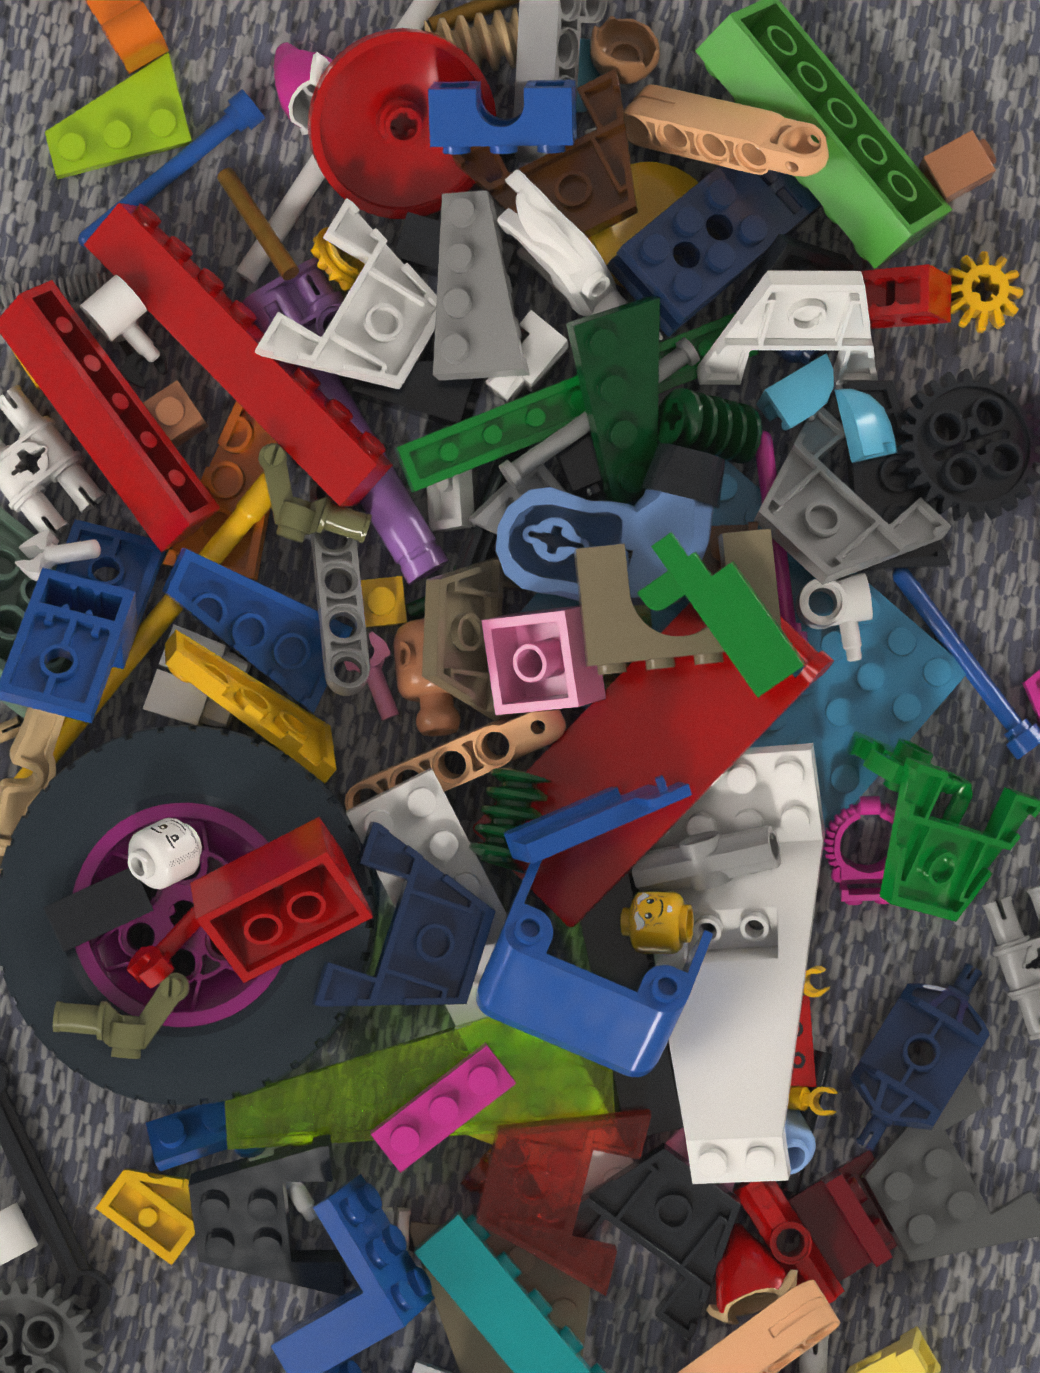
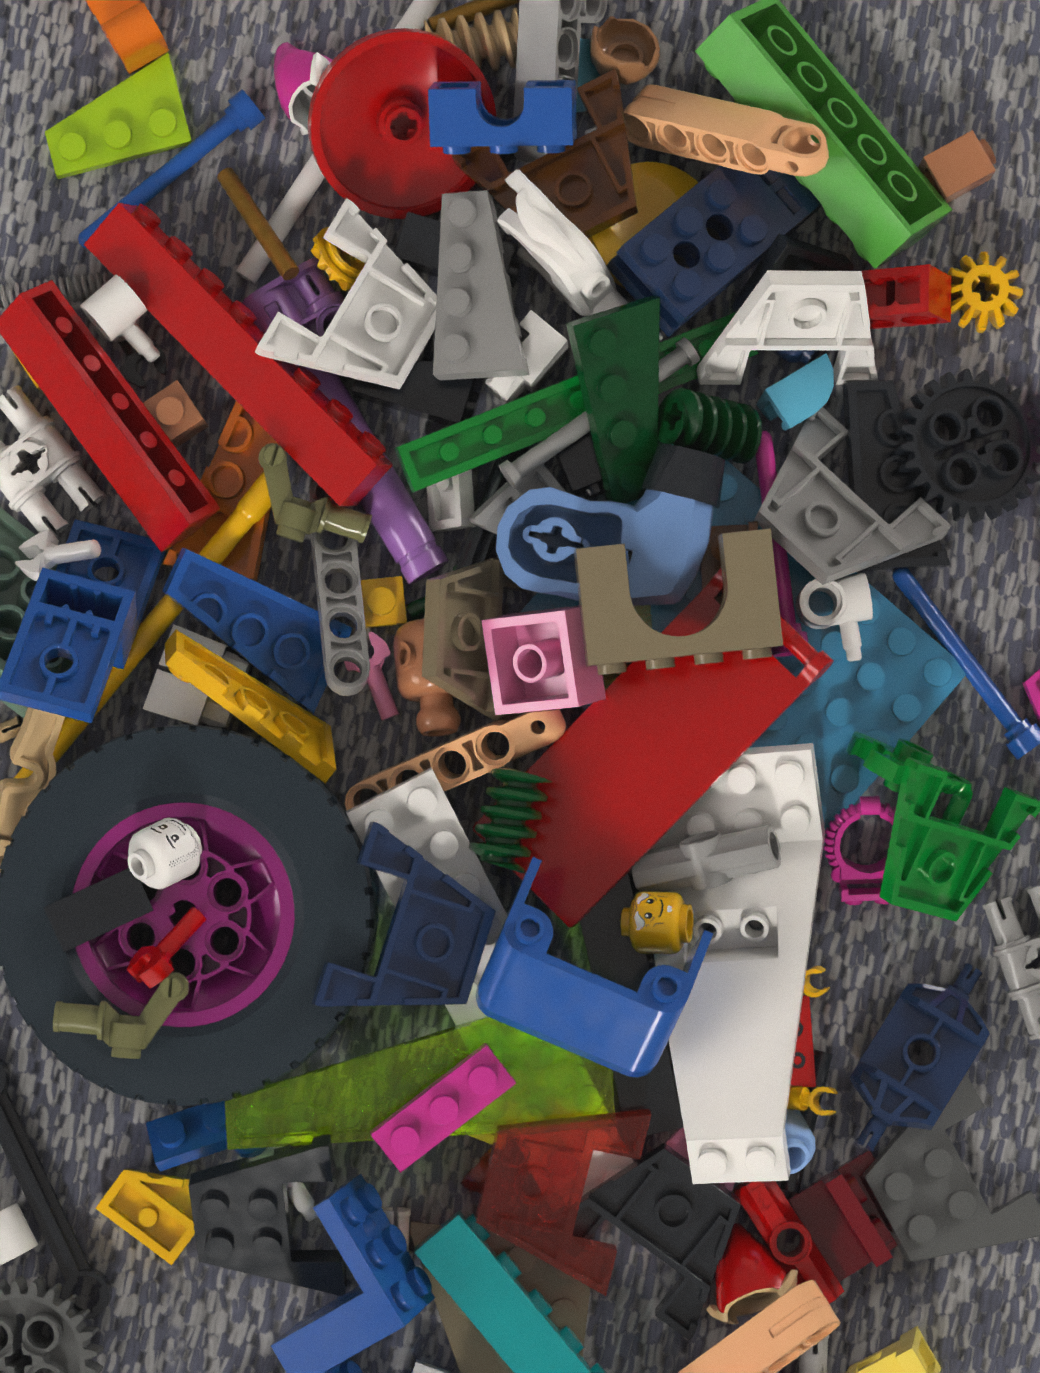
(279, 900): red slope -> none
(589, 818): blue piece -> none
(729, 611): green piece -> none
(865, 425): medium azure brick -> none

